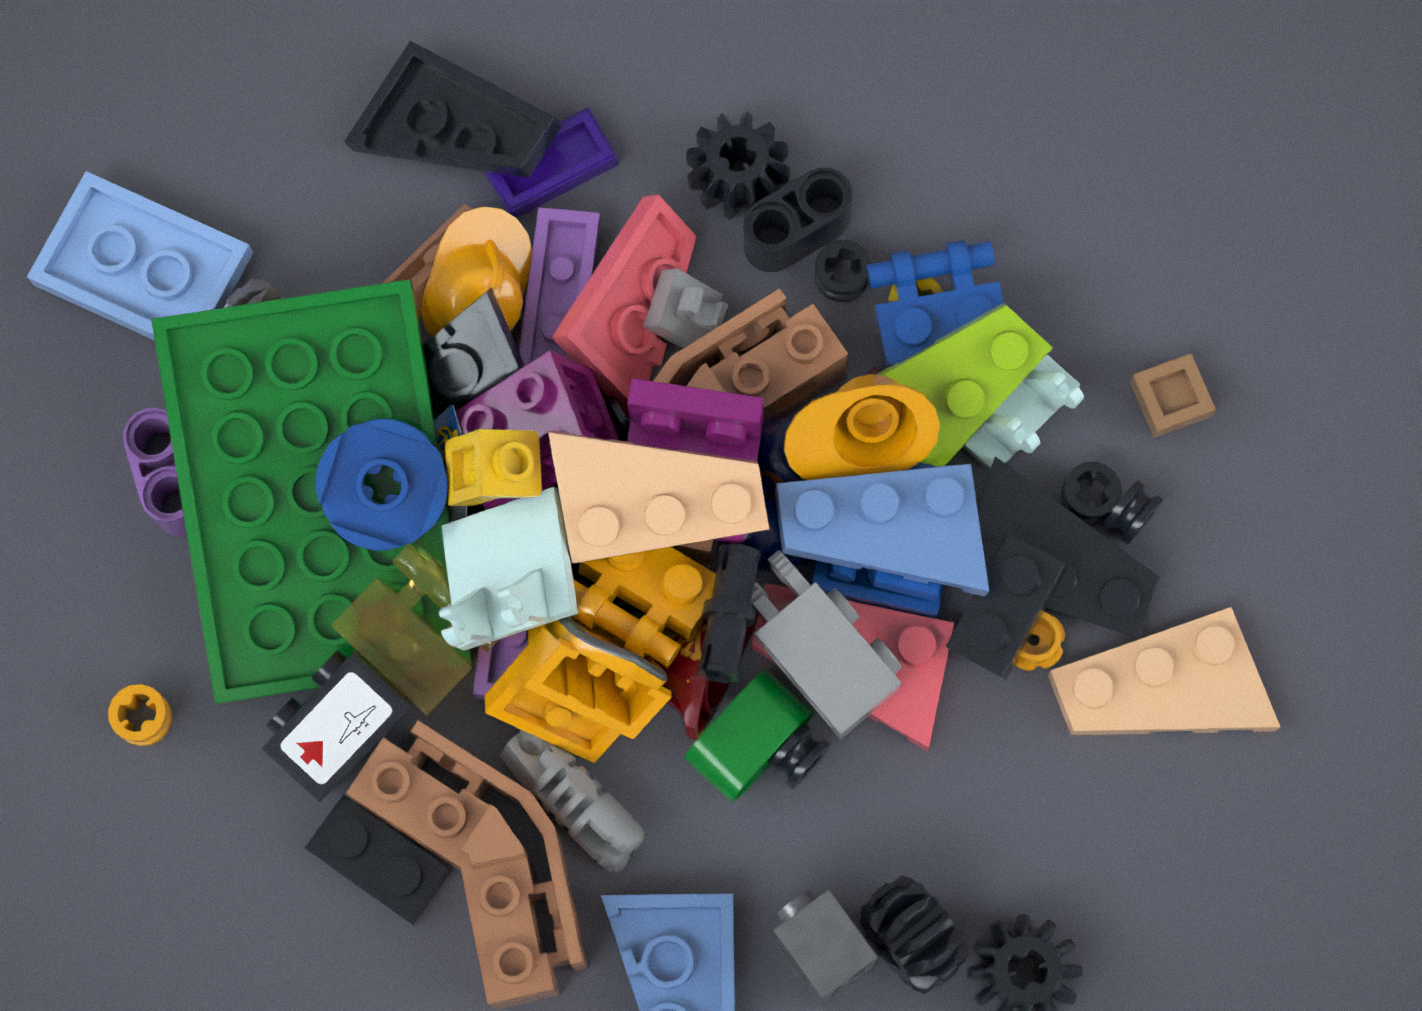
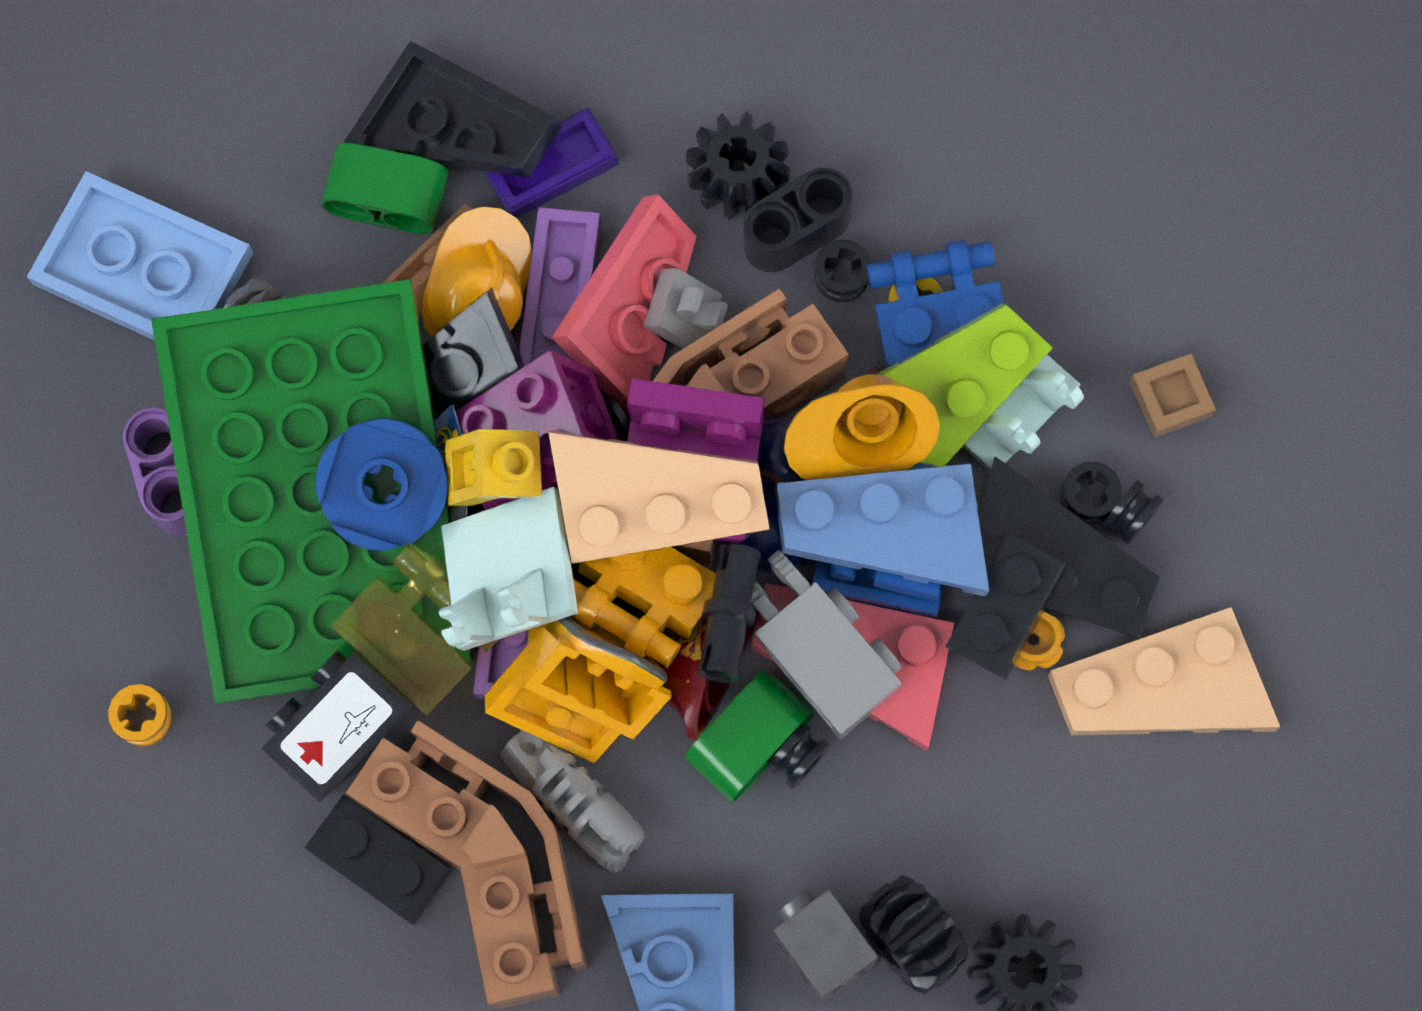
(384, 188): none -> green beam

